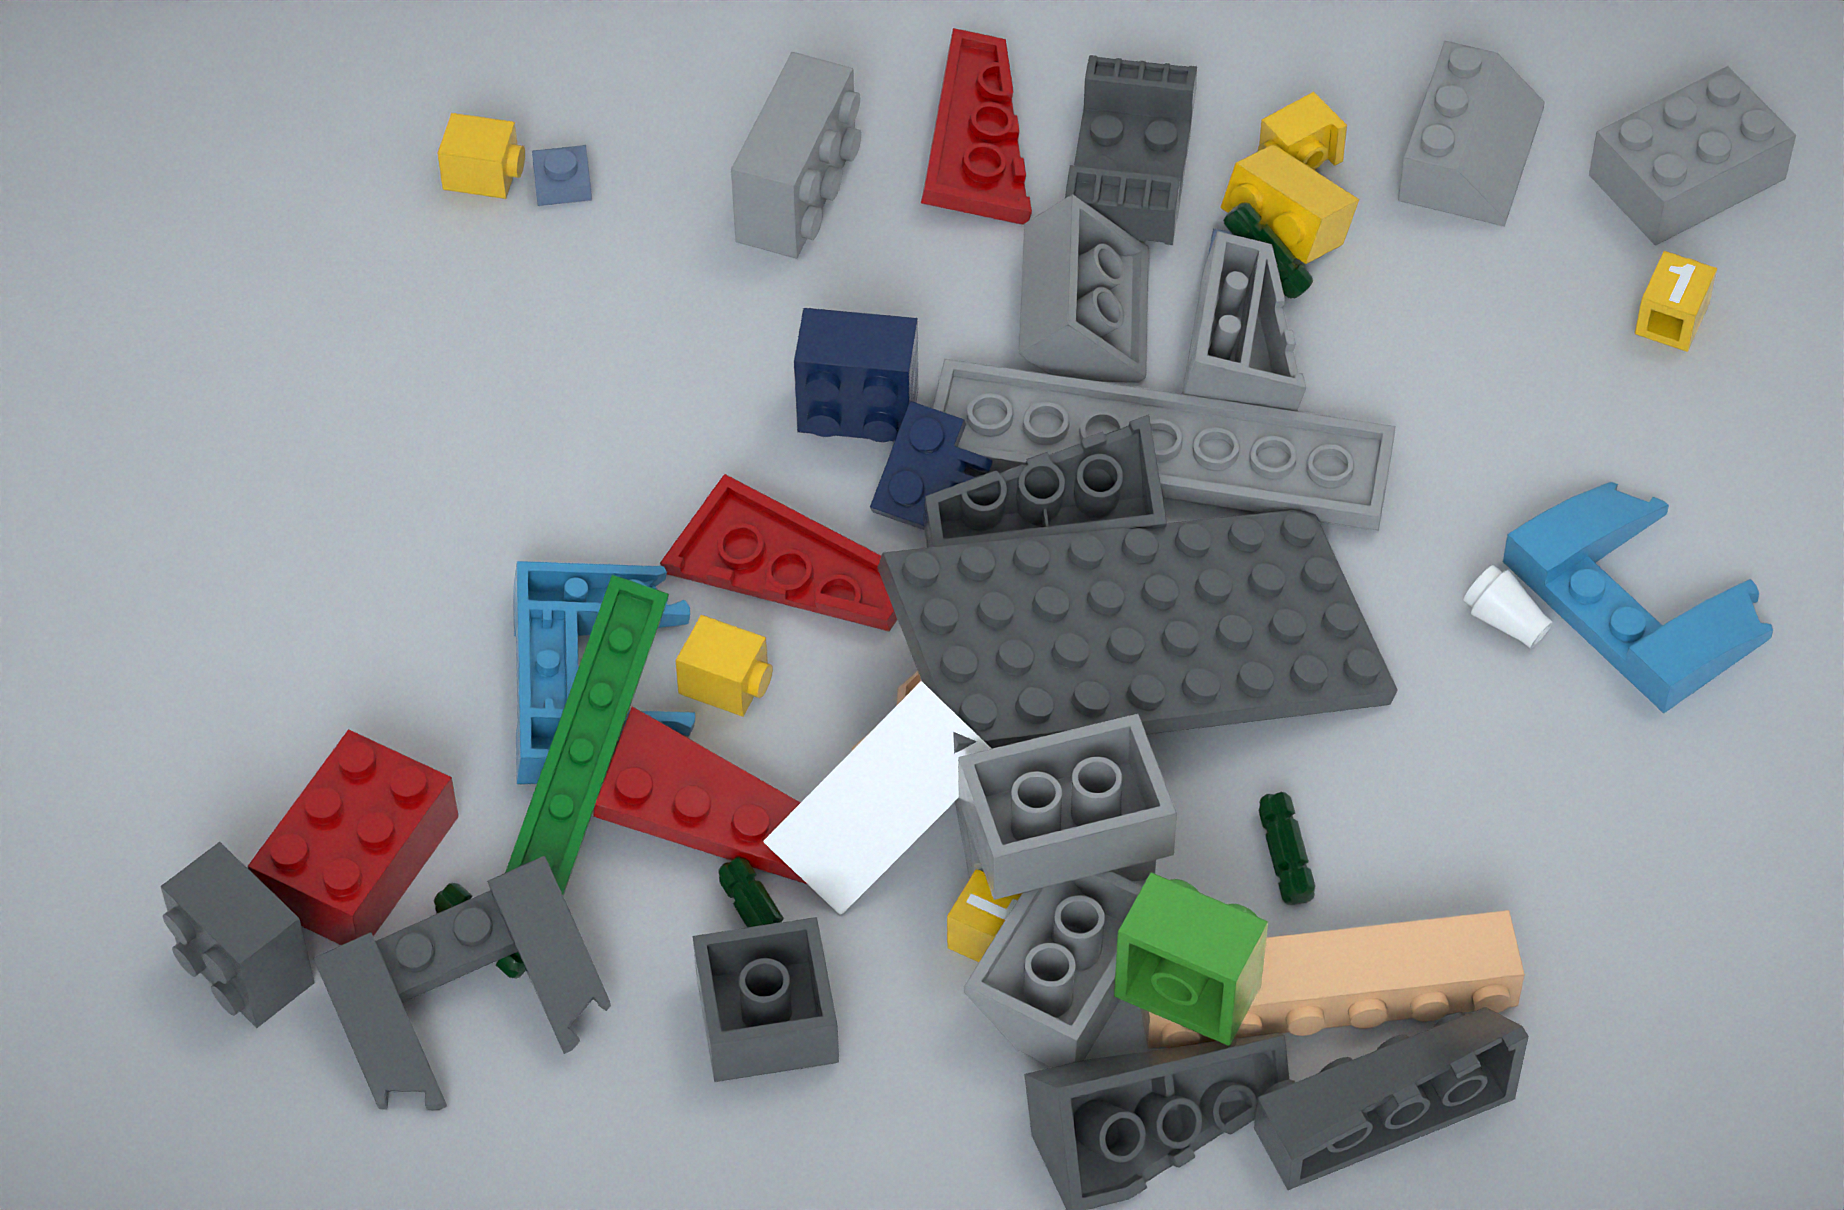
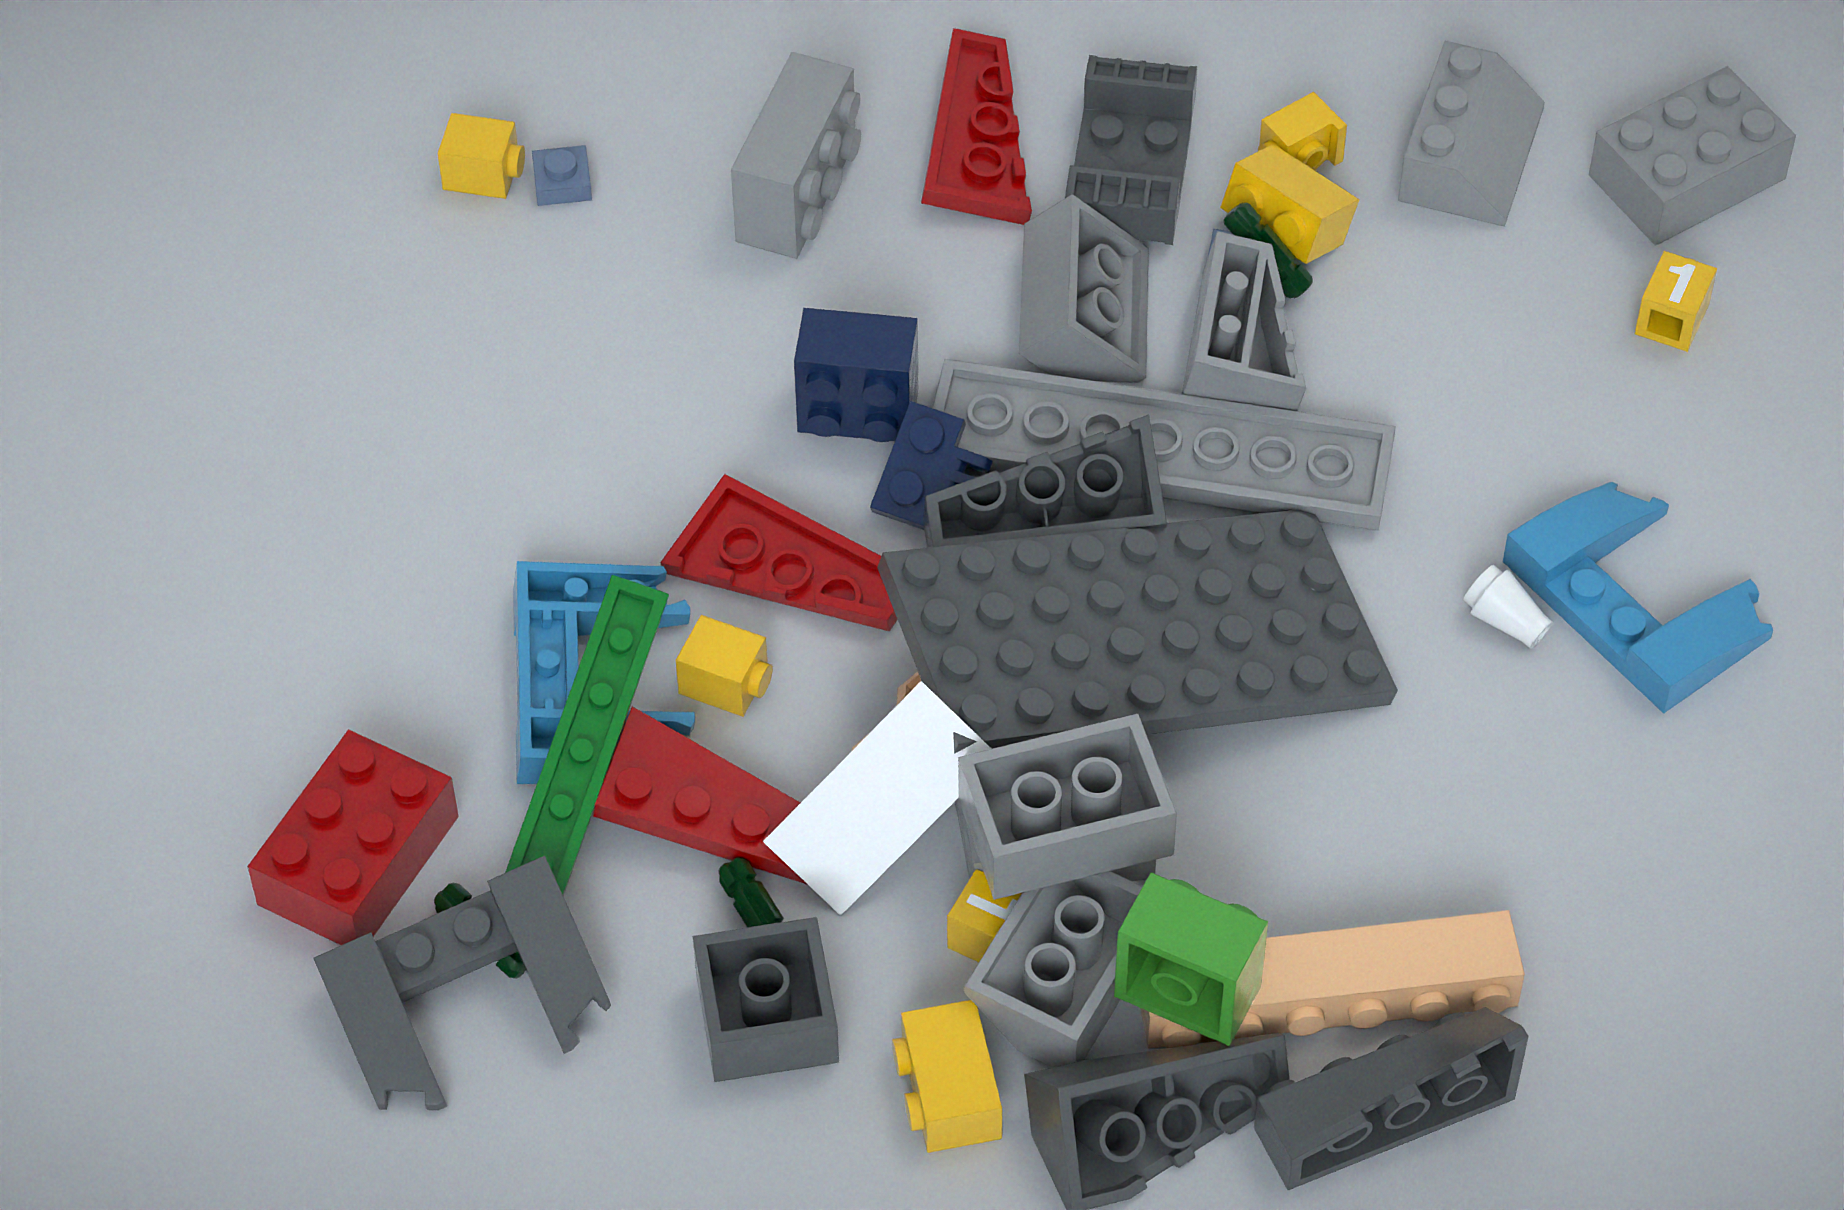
(236, 936): dark grey brick -> none
(950, 1076): none -> yellow brick
(1286, 848): dark green axle -> none

